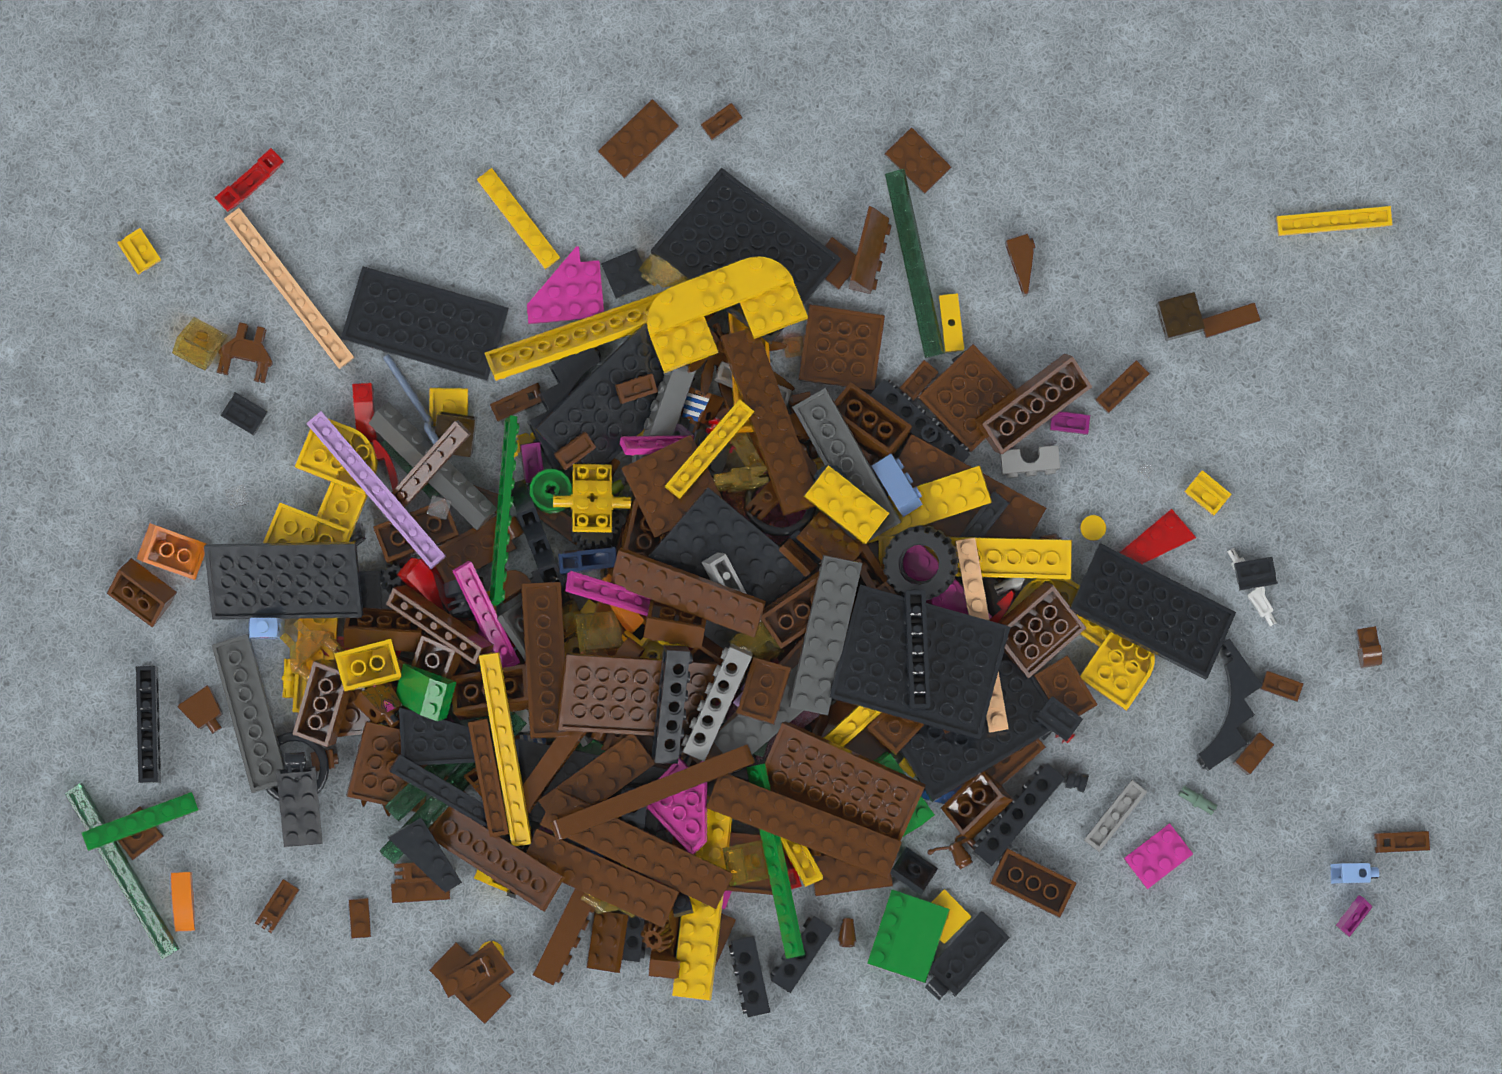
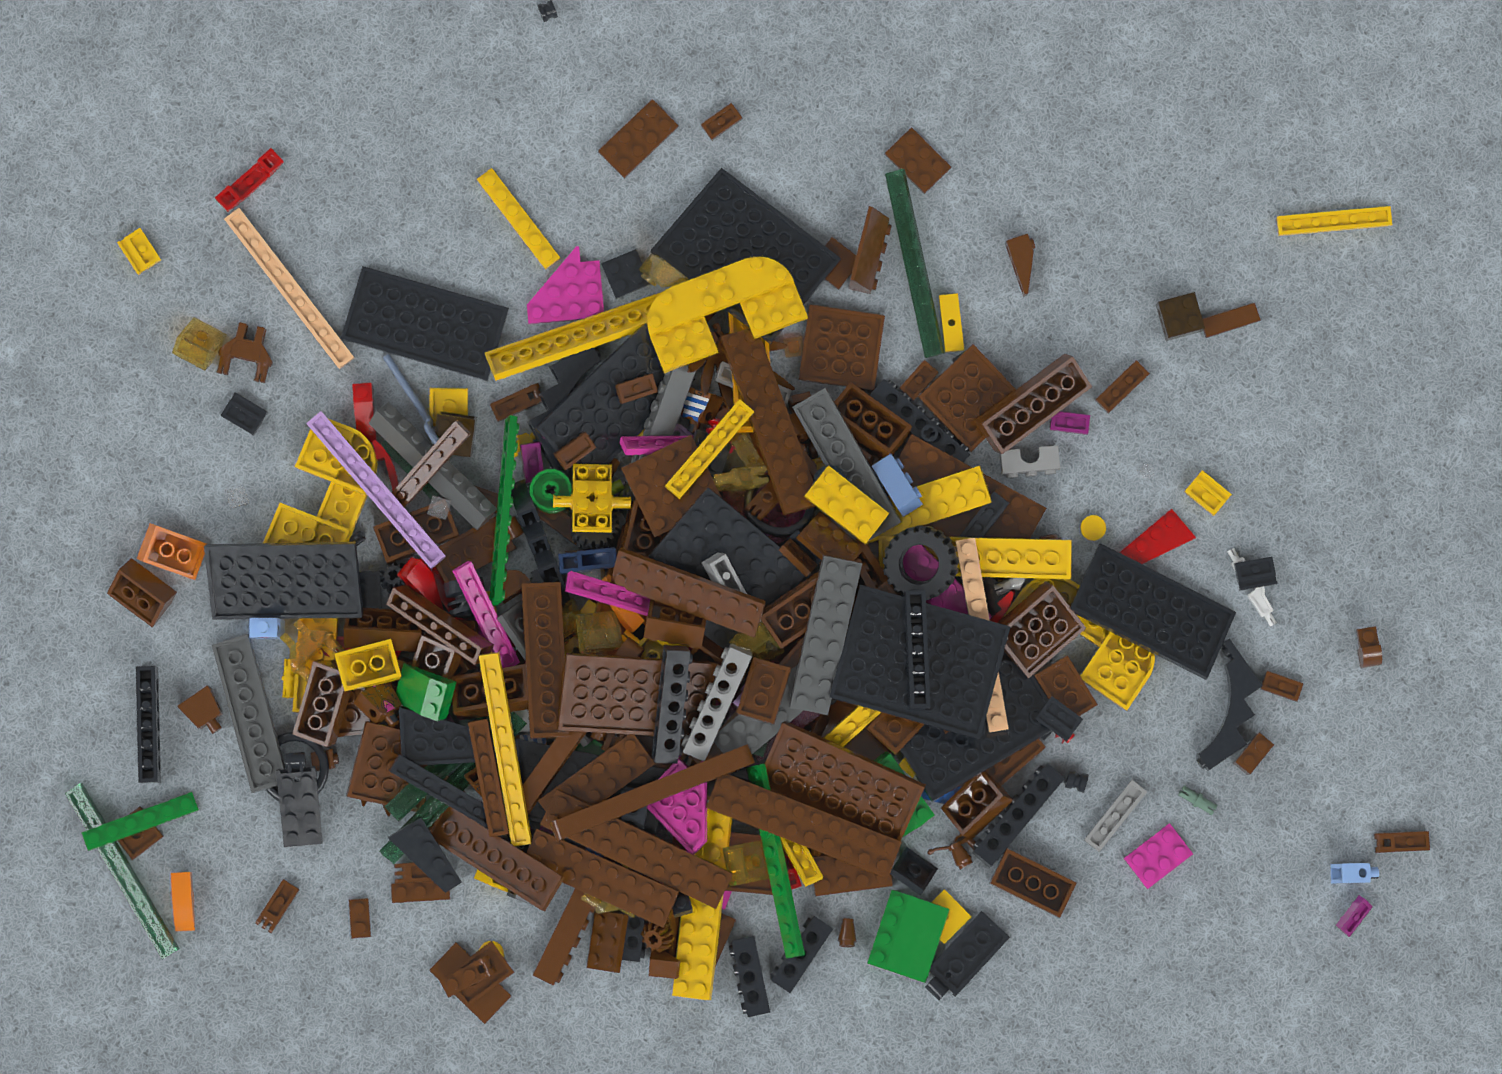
(547, 10): none -> black wheel

